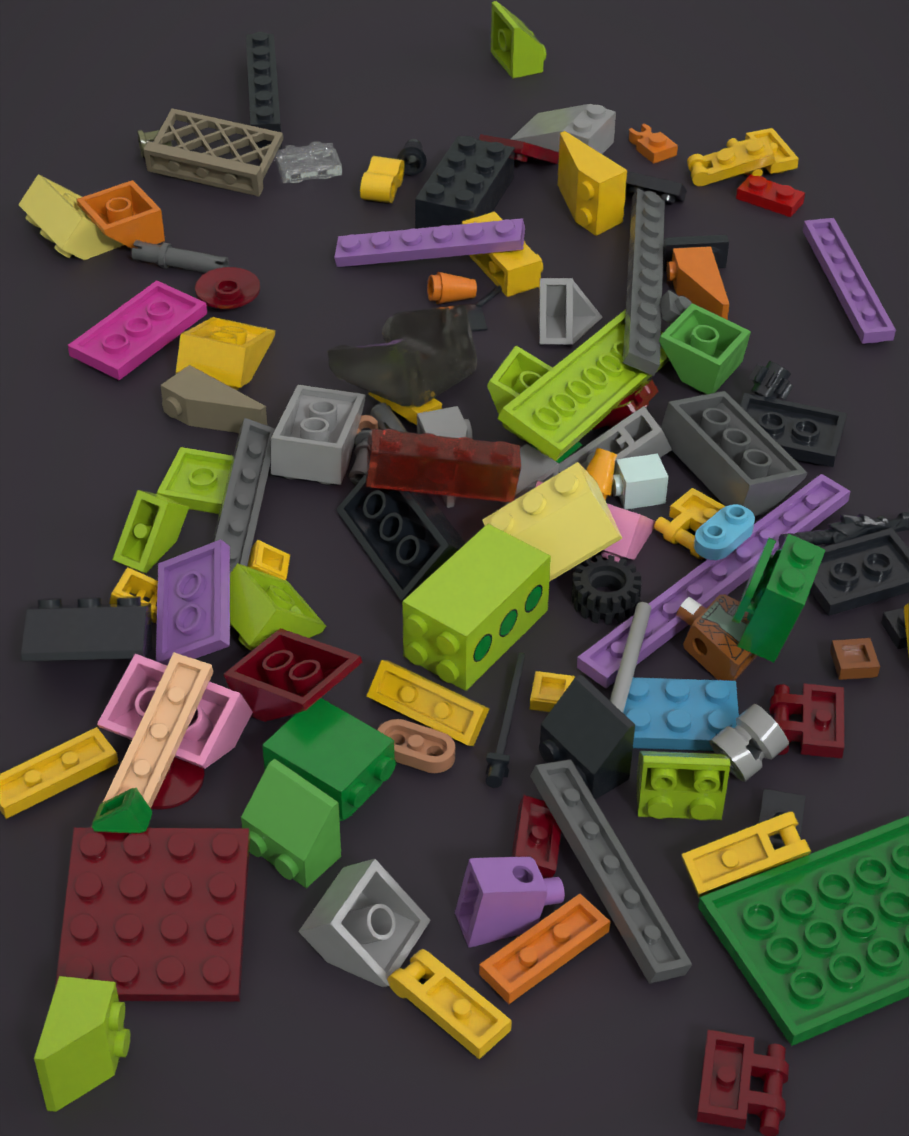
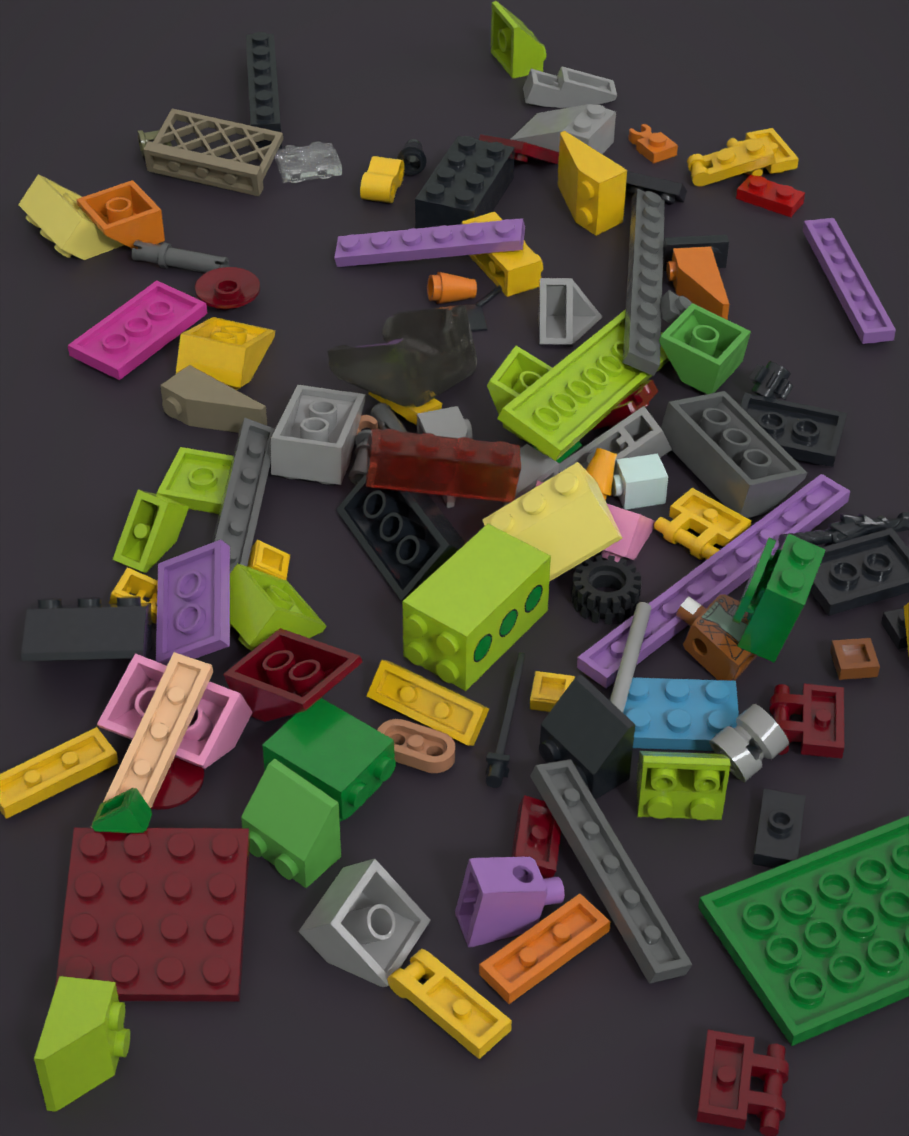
(567, 89): none -> light grey slope
(724, 532): medium azure plate -> none
(744, 854): yellow plate -> none

